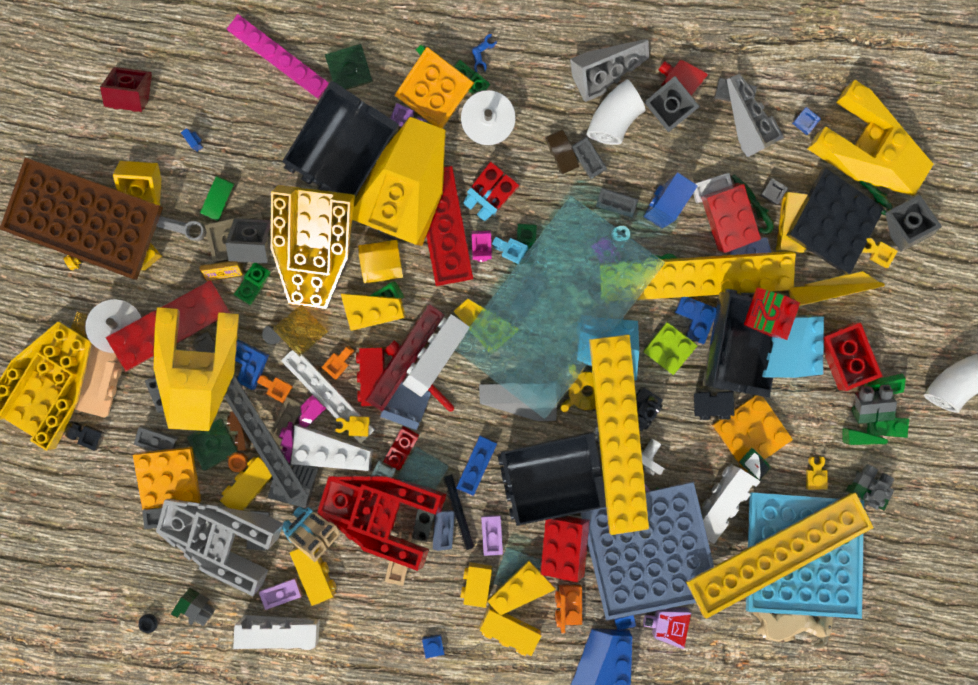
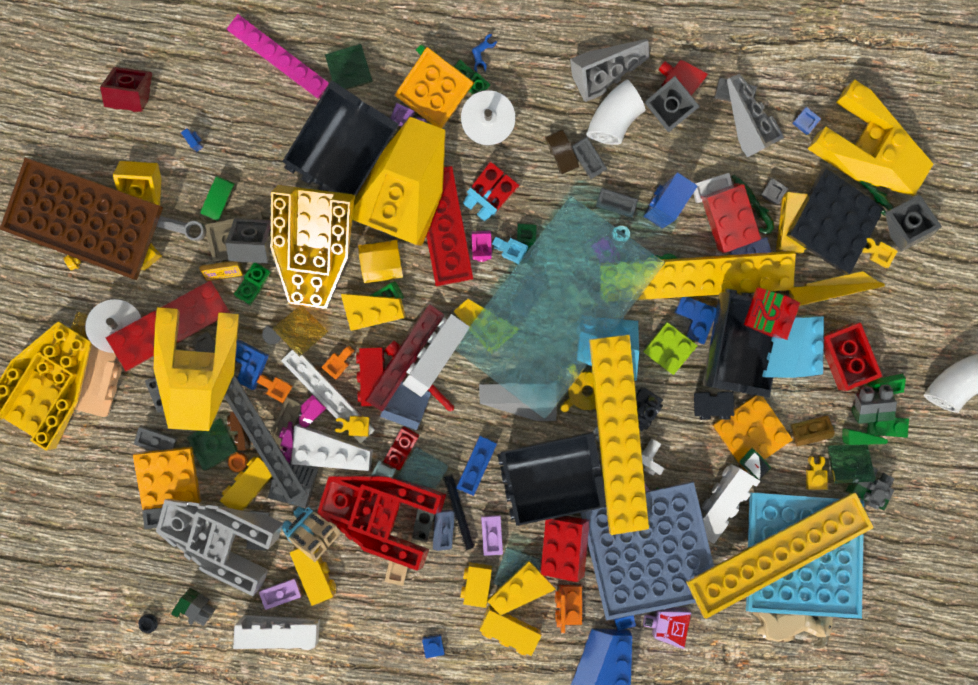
(88, 436): black plate -> none
(812, 430): none -> pearl gold slope
(851, 463): none -> clear green tile

